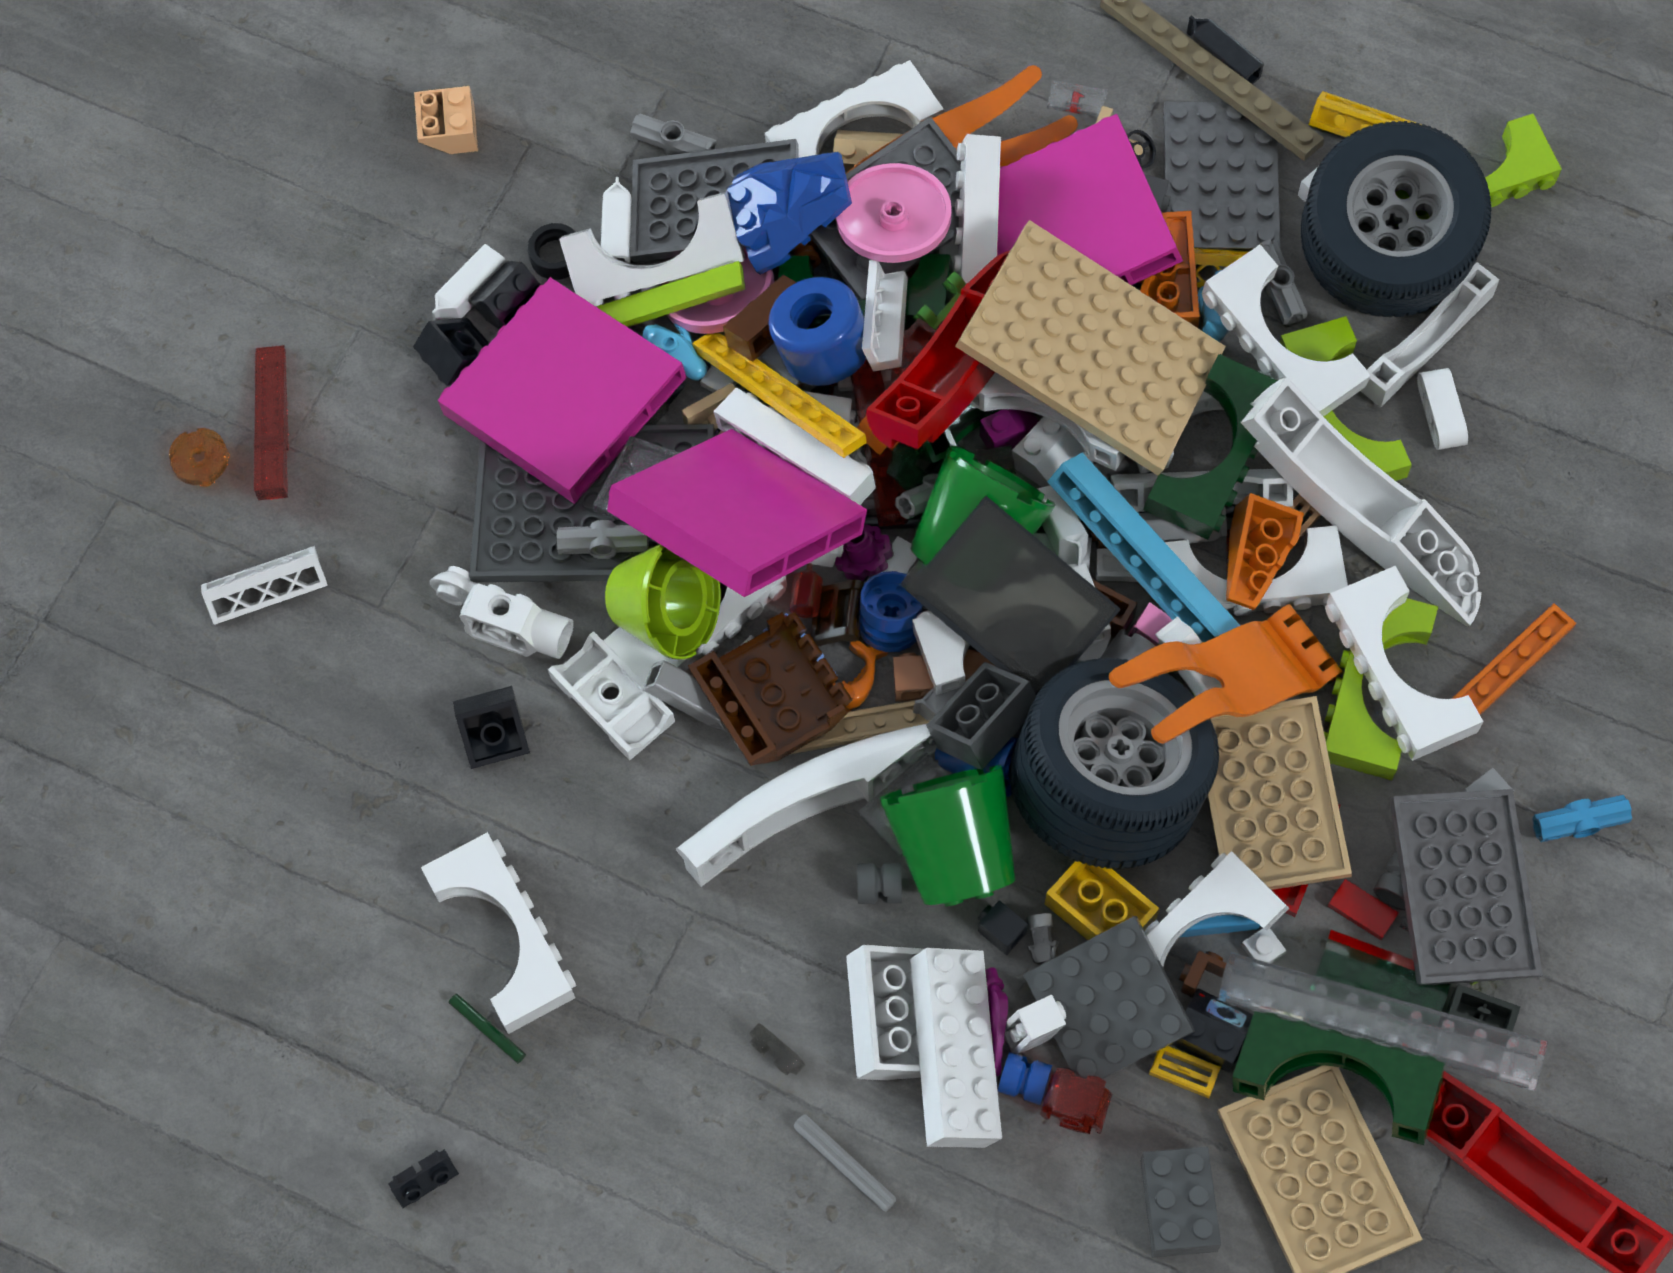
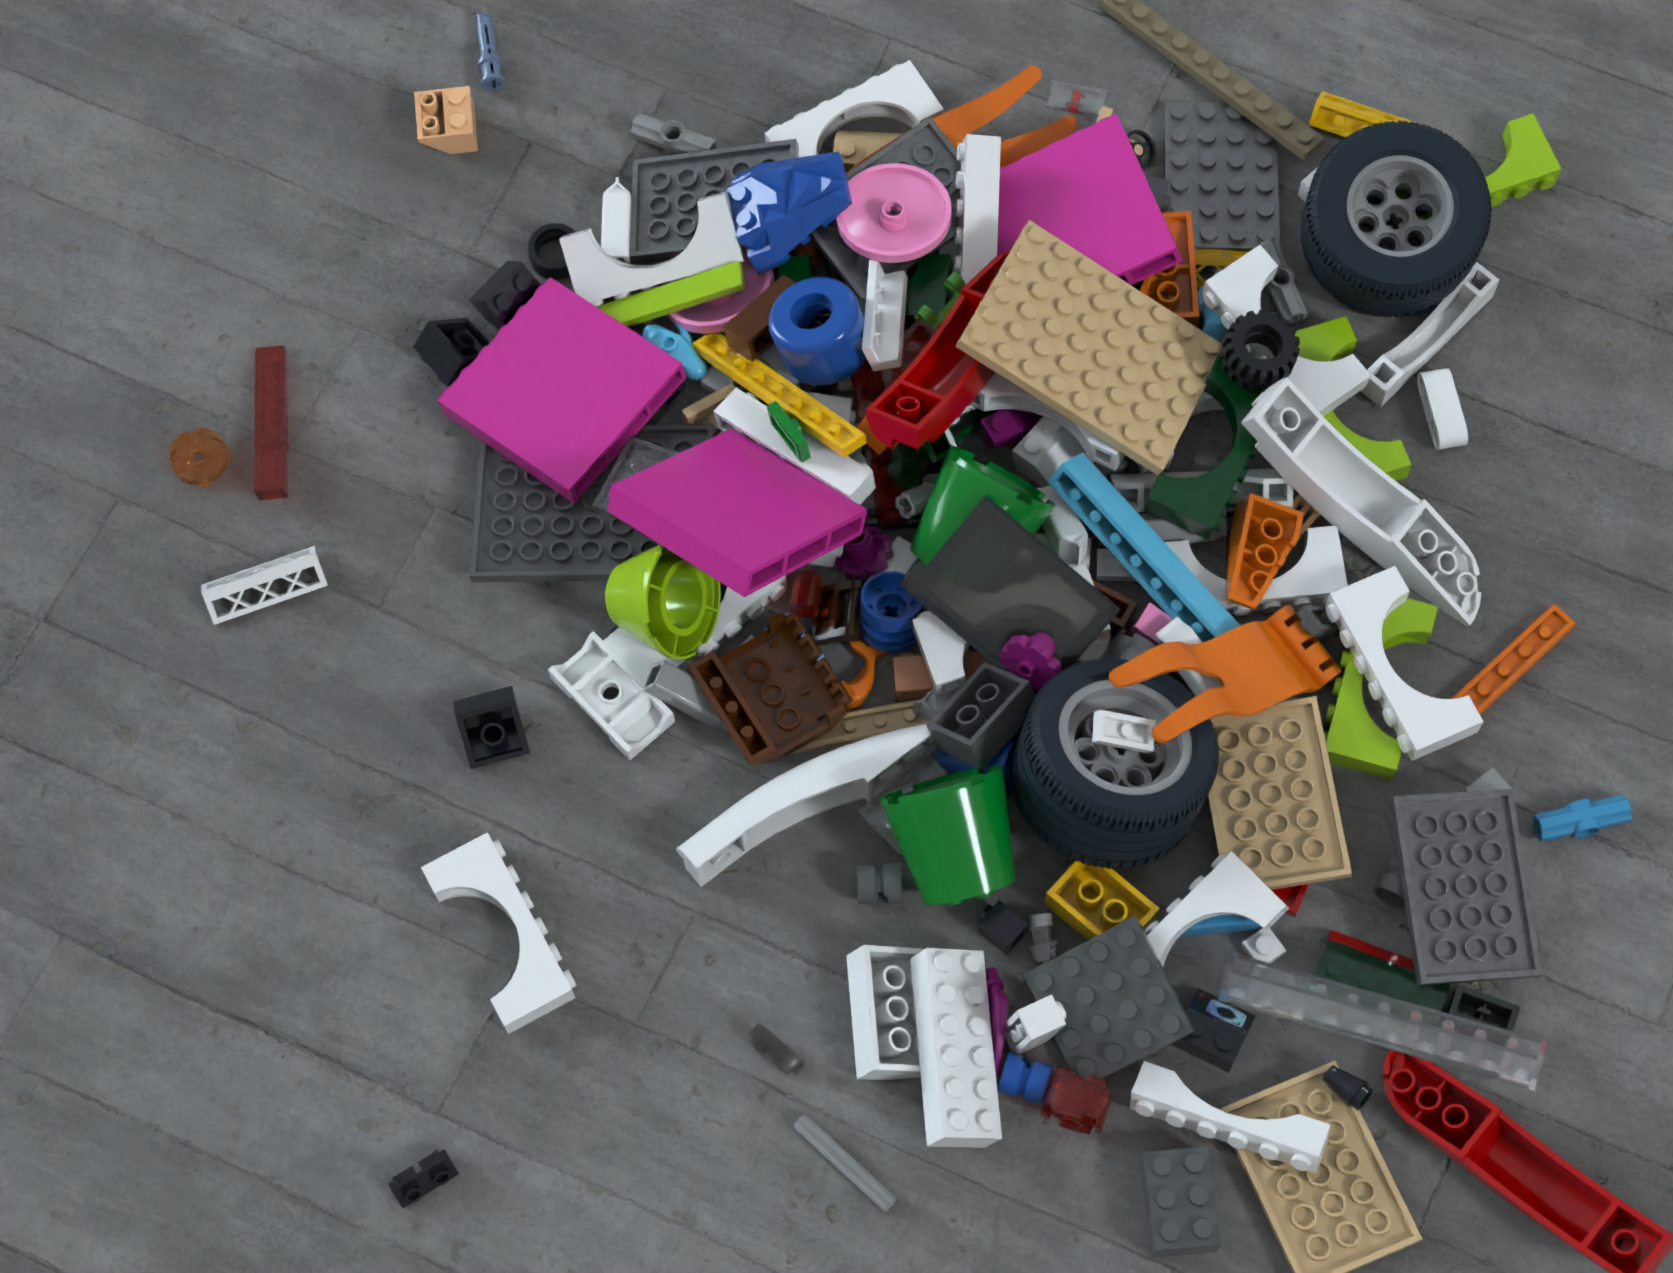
(454, 297): white piece -> none
(487, 1028): dark green bar -> none
(489, 62): none -> sand blue pin
(503, 618): white brick -> none
(601, 539): light grey piece -> none
(789, 431): none -> green plate
(1031, 658): none -> magenta plant
(1123, 731): none -> white plate
(1181, 1082): yellow tile -> none
(1193, 973): reddish brown bracket -> none
(1225, 48): black piece -> none
(1263, 330): none -> black tyre
(1281, 1046): dark green arch -> none
(1291, 1139): none -> white arch
(1316, 621): none -> dark grey plate
(1347, 1087): none -> black cone
(1363, 909): red tile -> none

